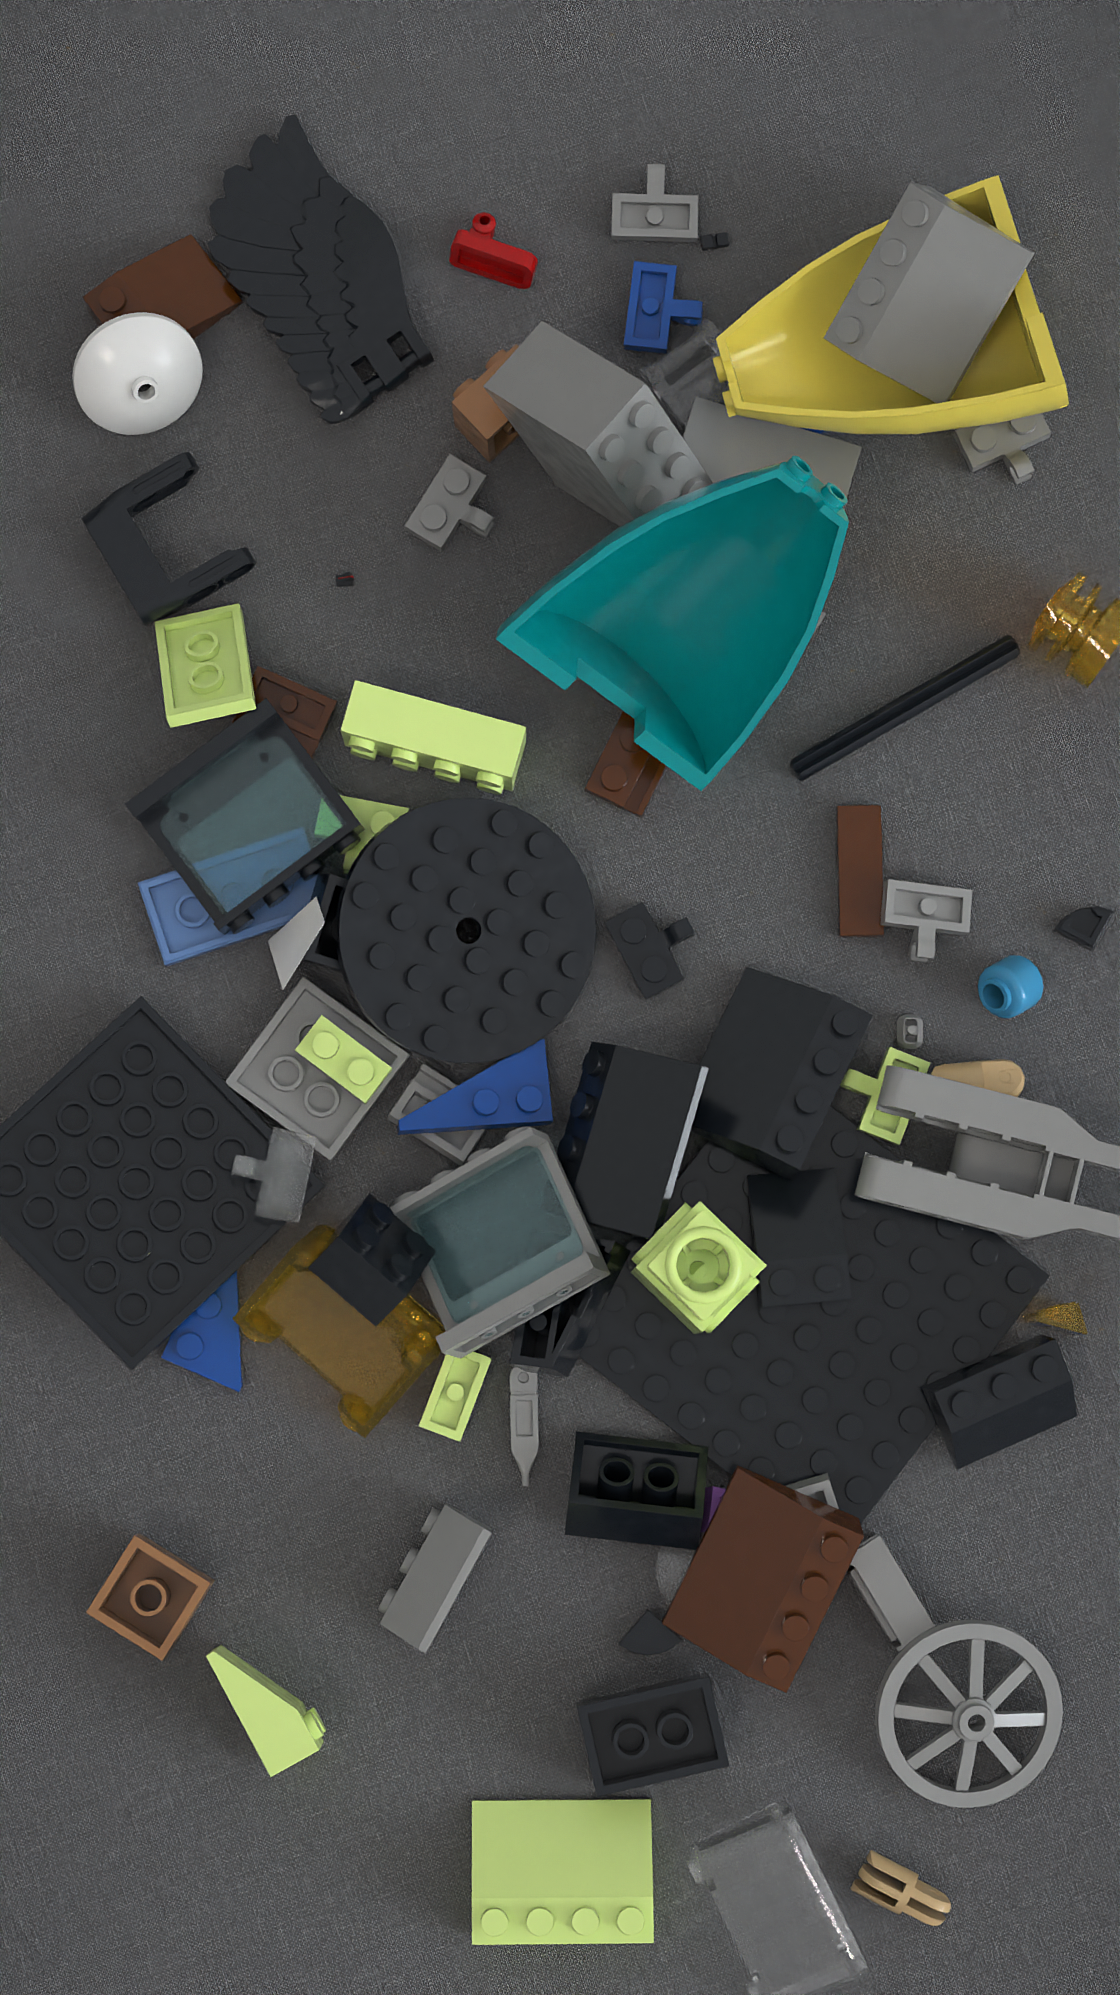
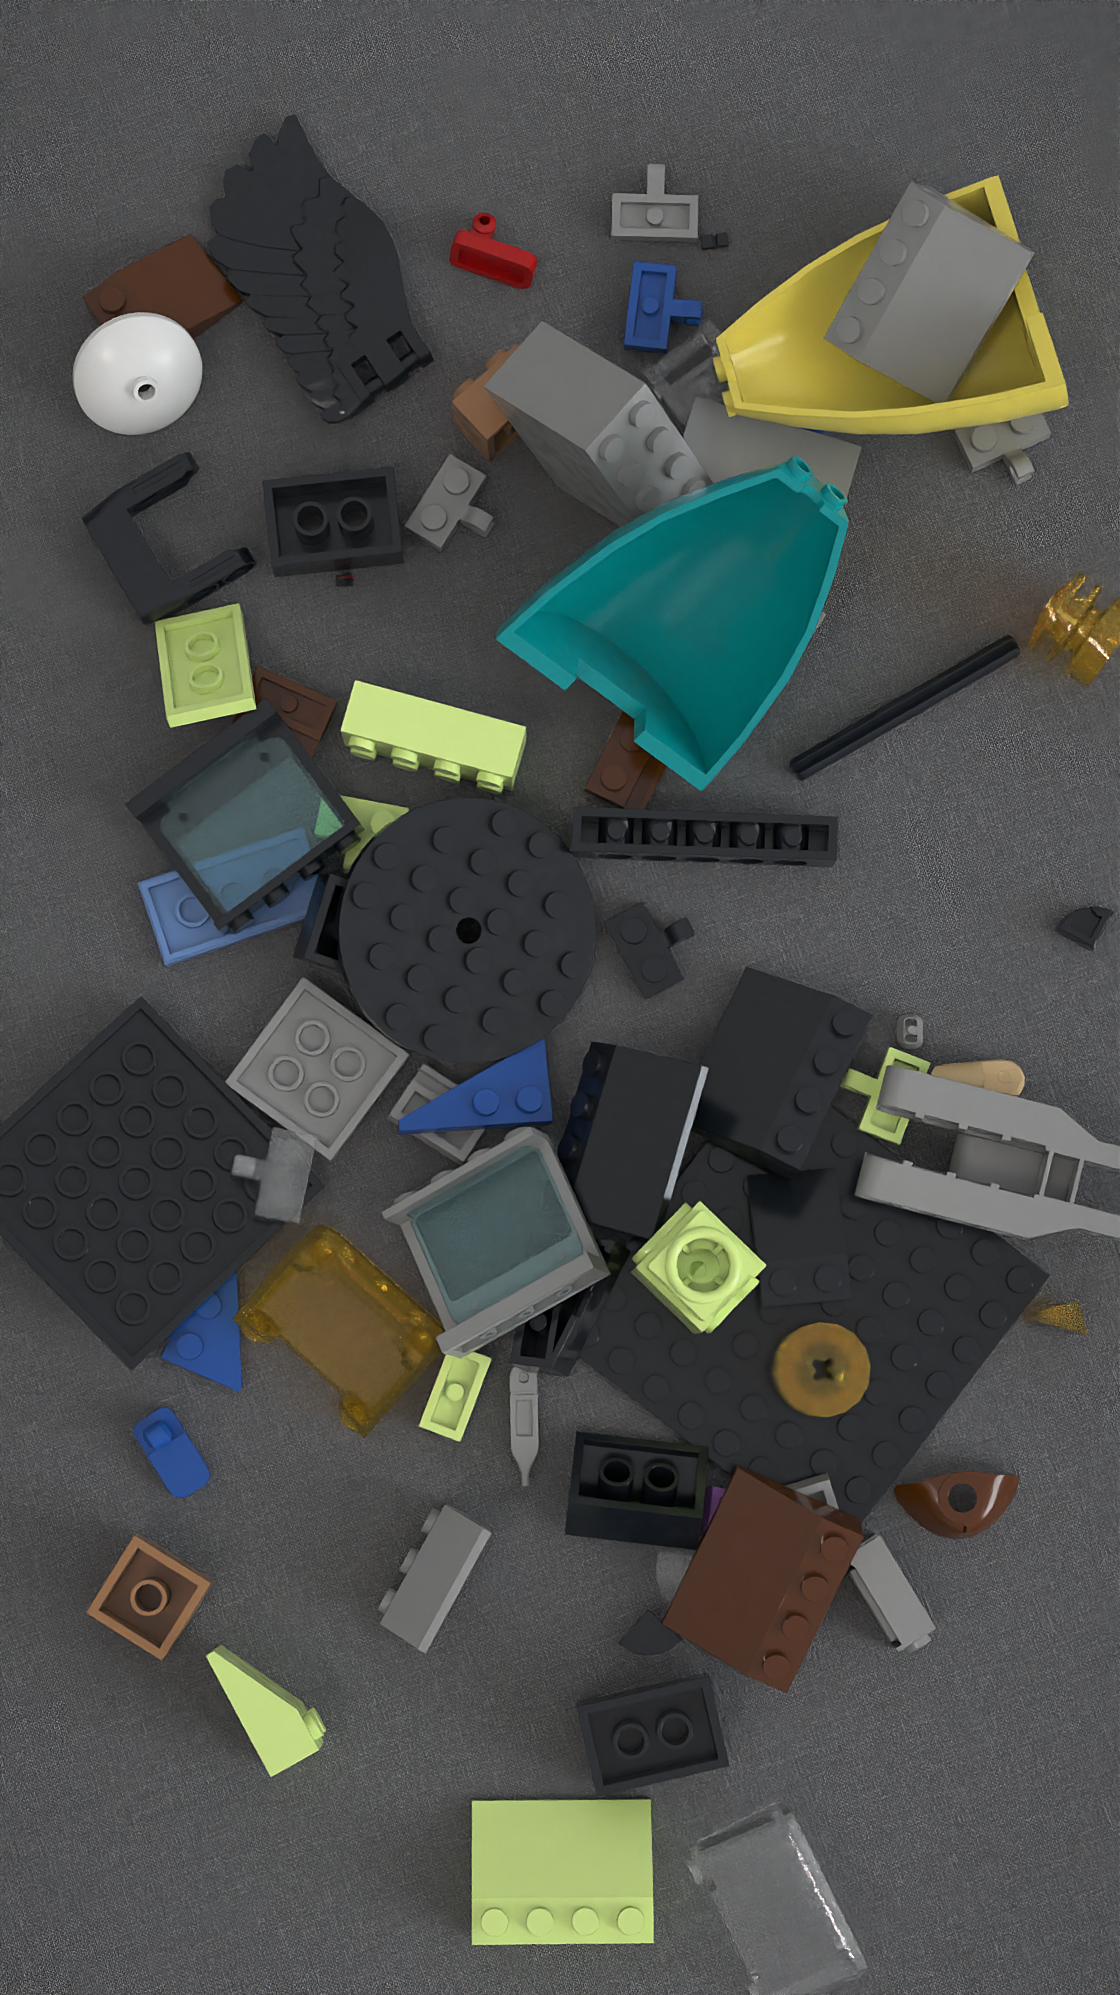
(172, 1452): none -> blue piece
(294, 940): white sticker -> none
(333, 521): none -> black brick
(343, 1059): yellowish green plate -> none
(372, 1259): black brick -> none
(704, 837): none -> black brick
(794, 1370): none -> clear yellow wheel
(859, 870): reddish brown tile -> none
(900, 1890): tan arm -> none
(926, 911): light grey plate -> none
(930, 1507): none -> reddish brown piece
(964, 1706): light grey wheel -> none
(1002, 1400): black slope -> none
(1010, 986): dark azure head -> none

